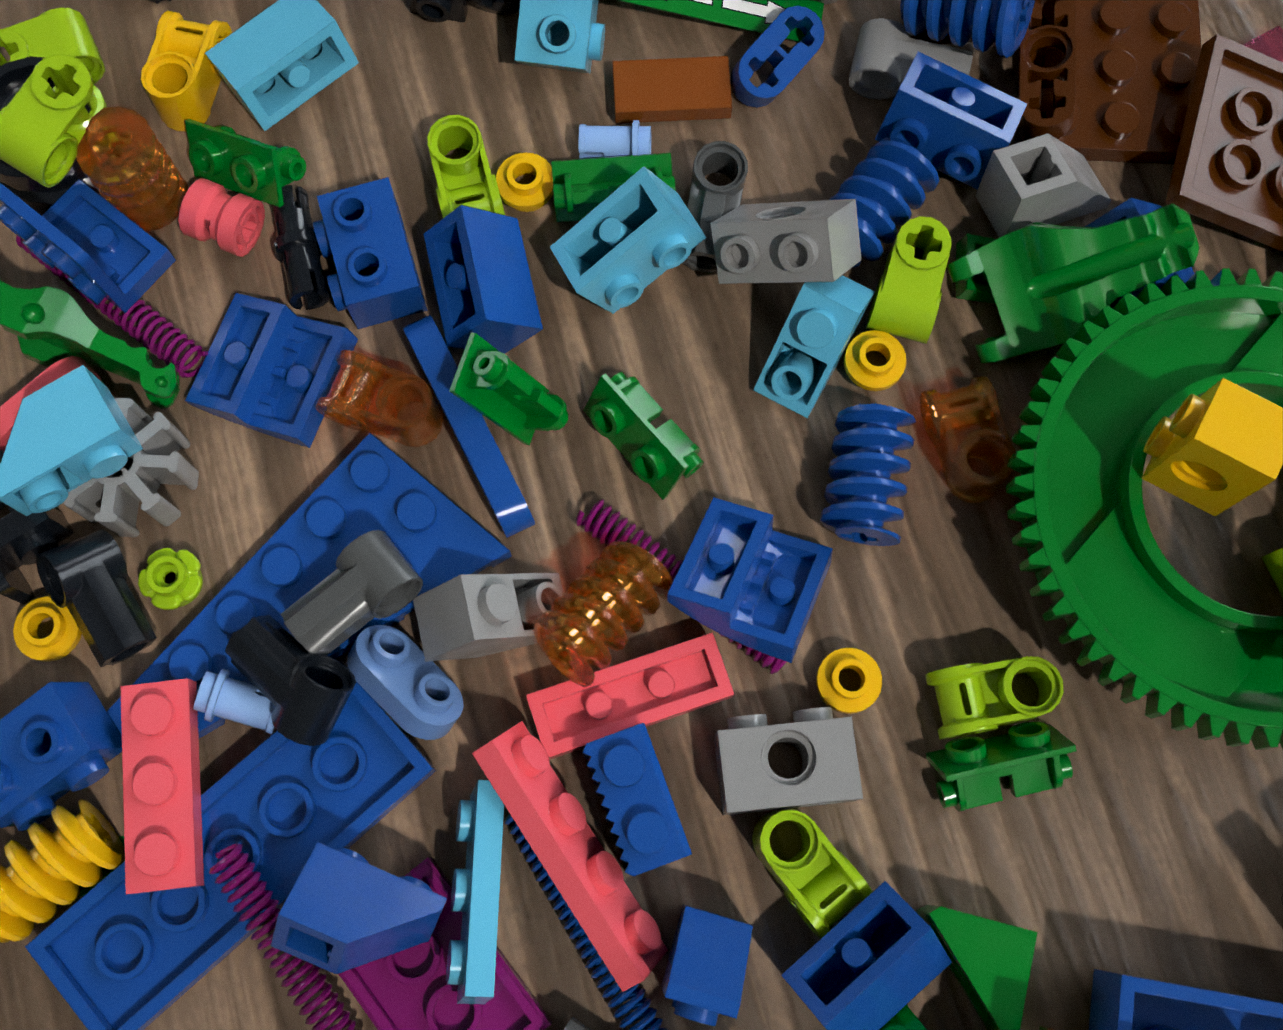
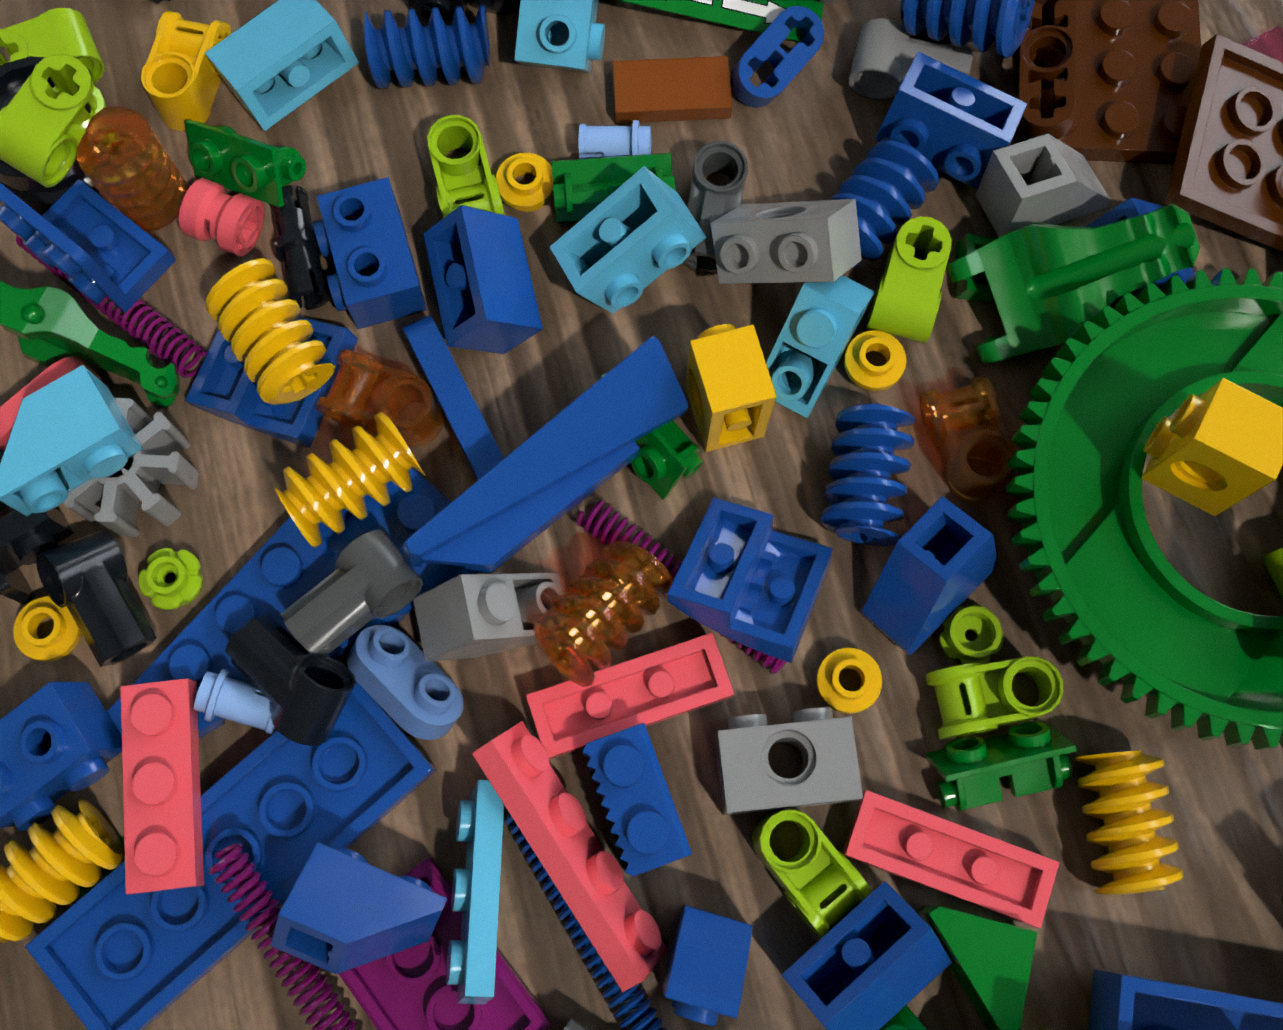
(266, 333): none -> yellow piece
(348, 479): none -> yellow piece
(427, 48): none -> blue piece
(506, 392): green hinge -> none
(554, 466): none -> blue wedge
(729, 386): none -> yellow brick
(930, 575): none -> blue slope
(951, 859): none -> coral plate
(987, 629): none -> lime plate
(1129, 822): none -> yellow piece

